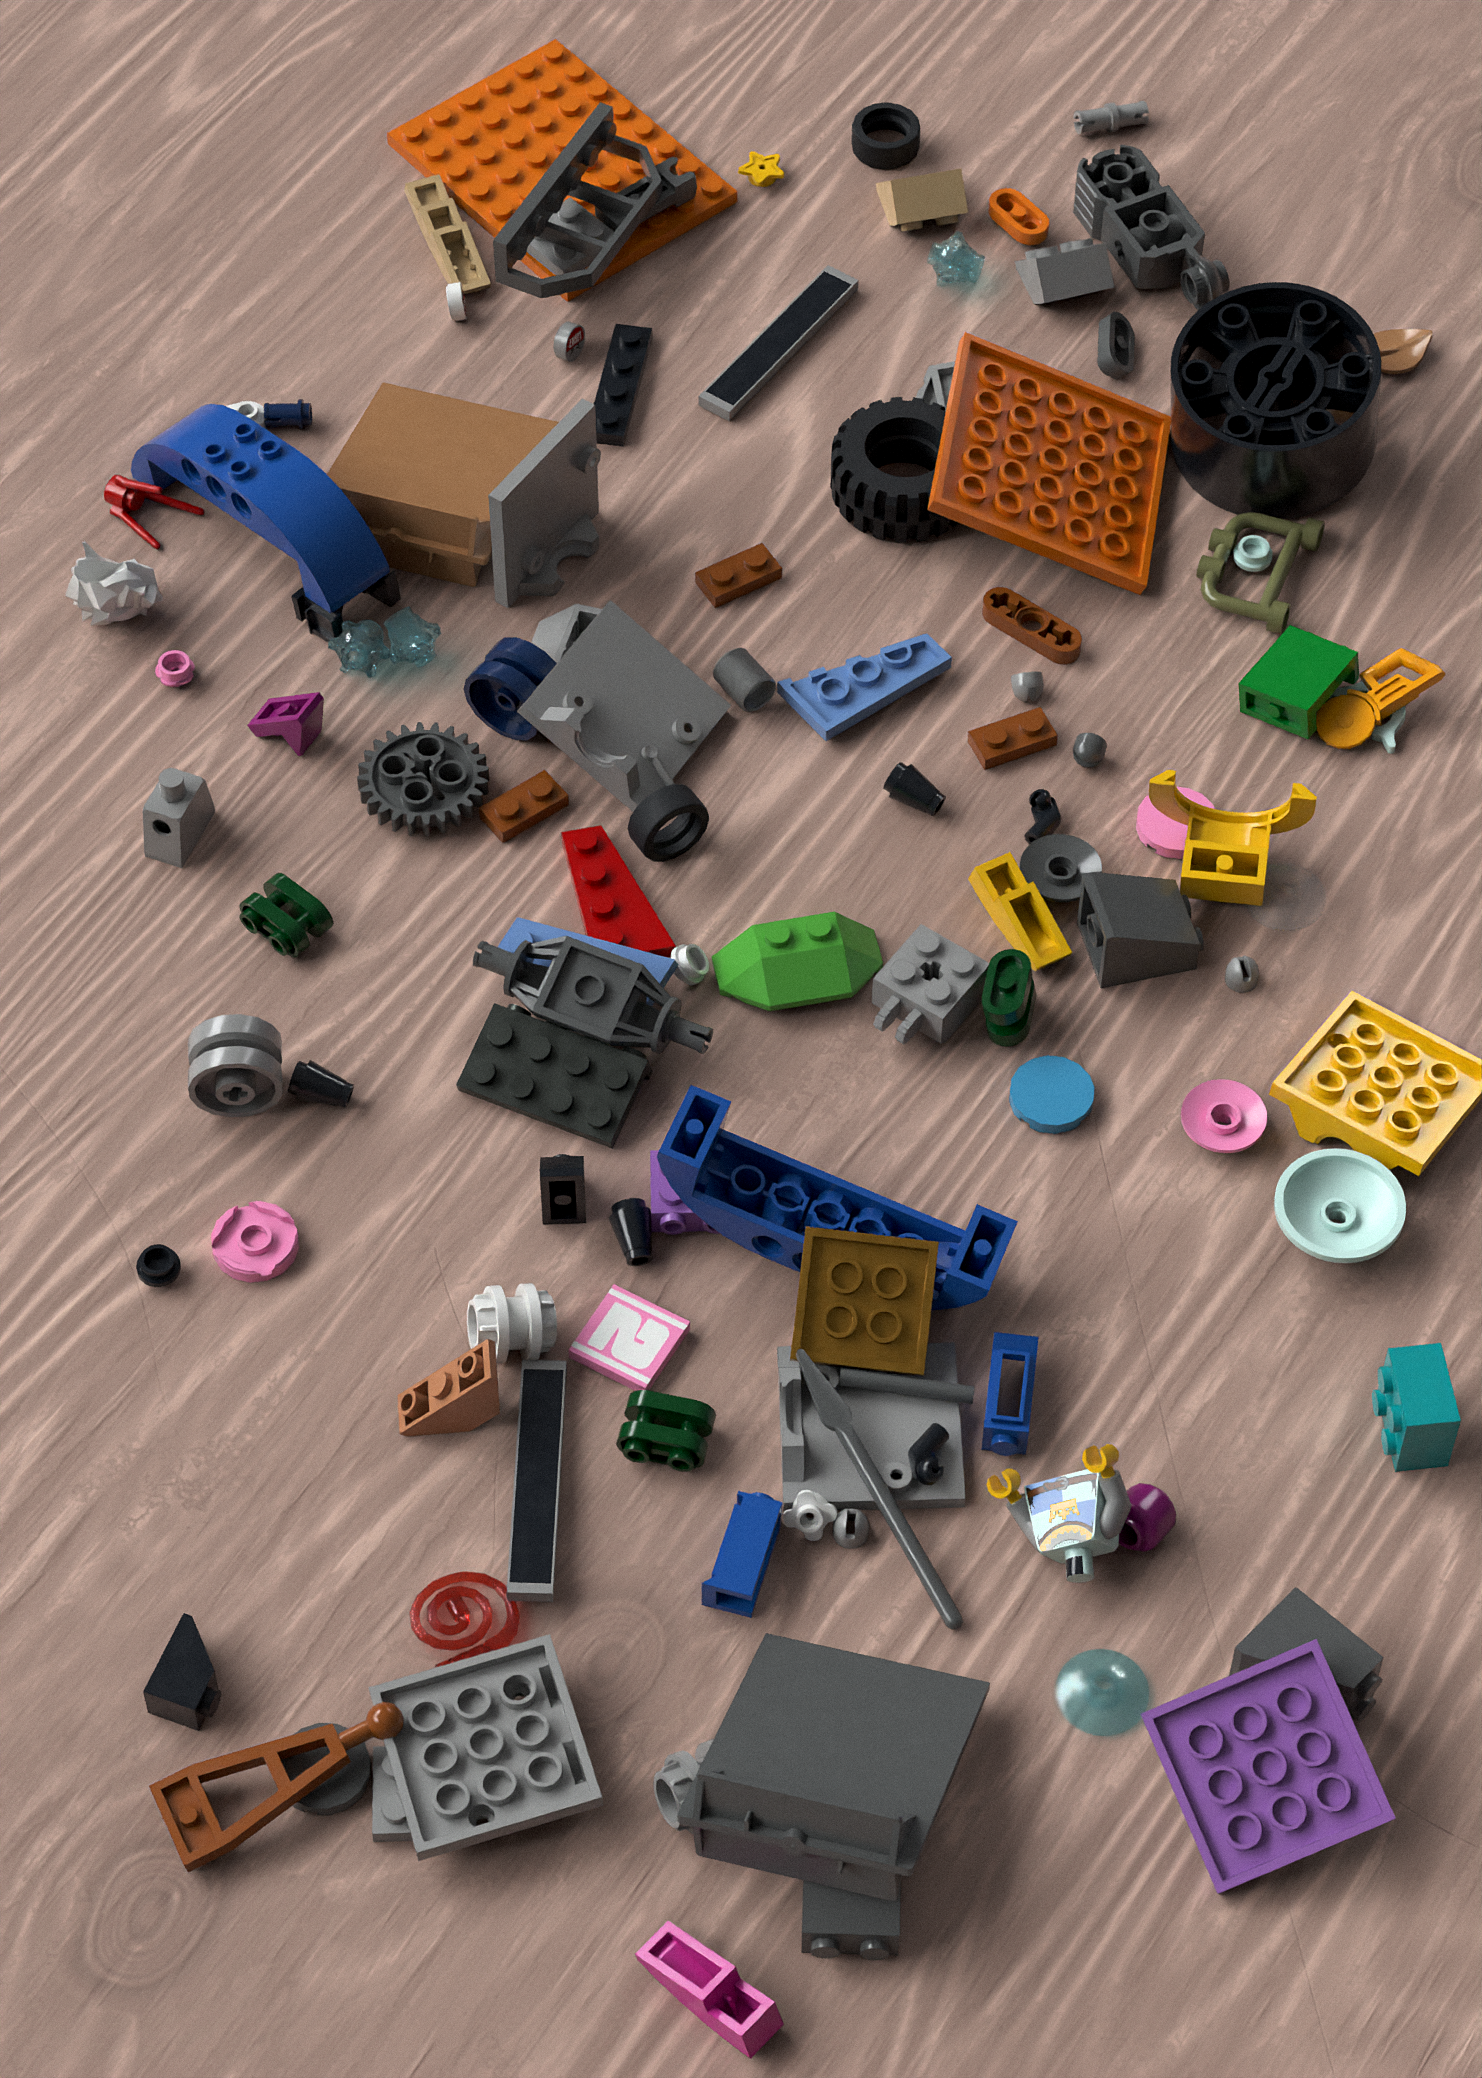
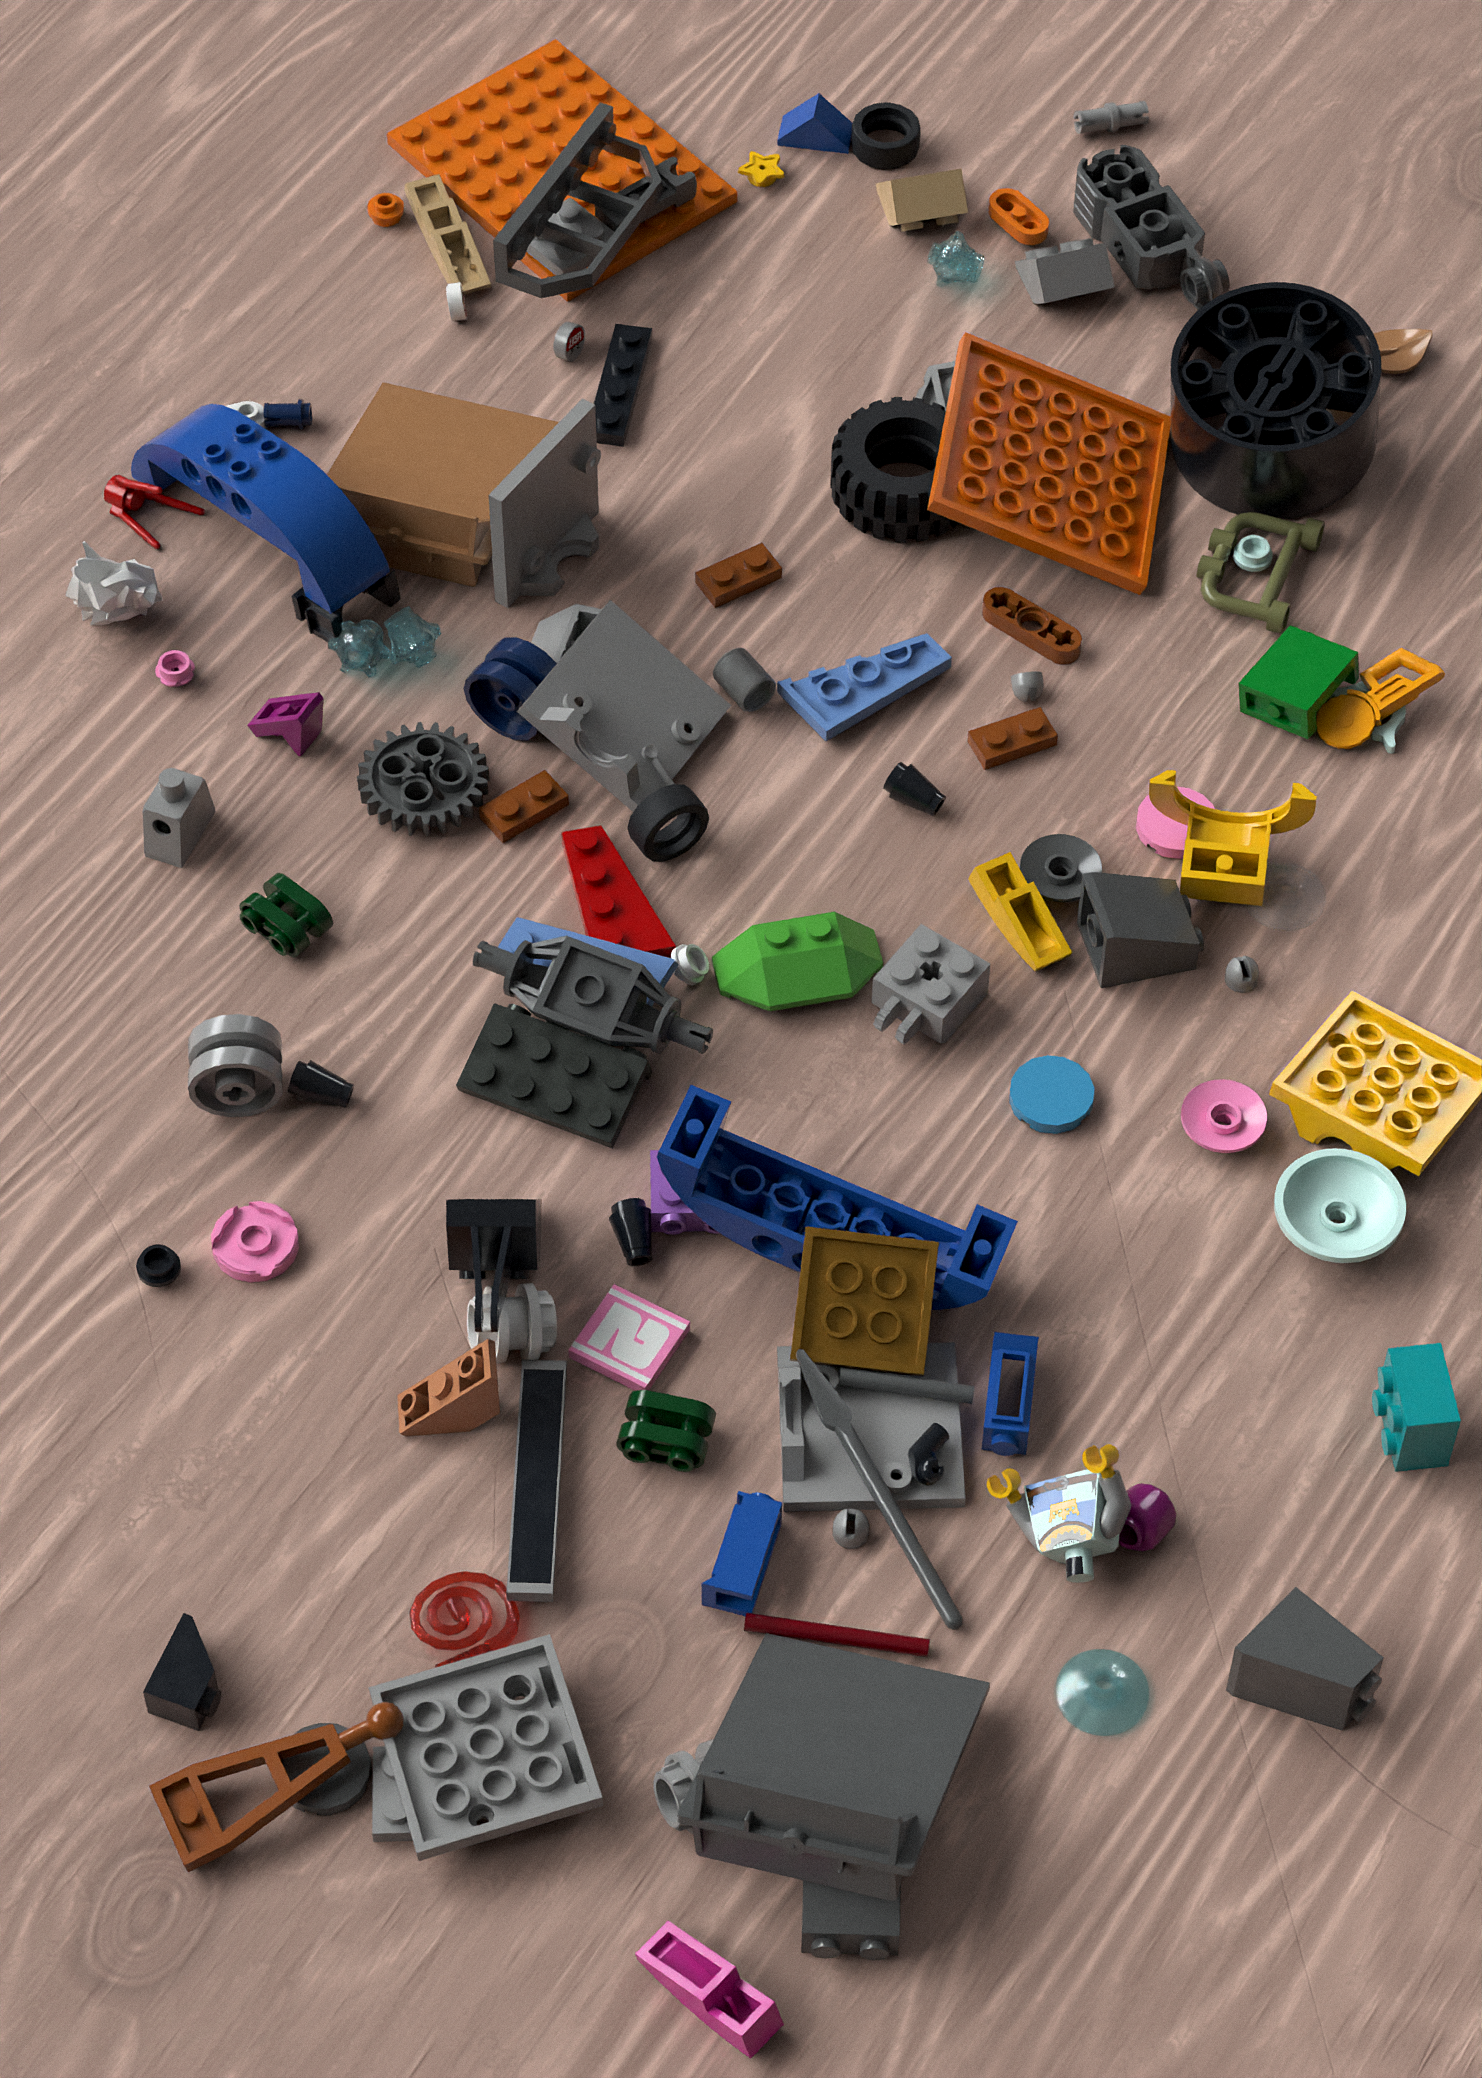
(385, 209): none -> orange plate
(496, 1237): none -> black slope
(562, 1189): black slope -> none
(778, 343): black tile -> none
(810, 1503): white plate -> none
(816, 127): none -> blue slope
(837, 1634): none -> dark red bar
(1009, 997): dark green brick -> none
(1045, 815): black arm -> none
(1089, 749): dark grey hinge -> none
(1115, 346): dark grey plate -> none
(1267, 1766): medium lavender plate -> none

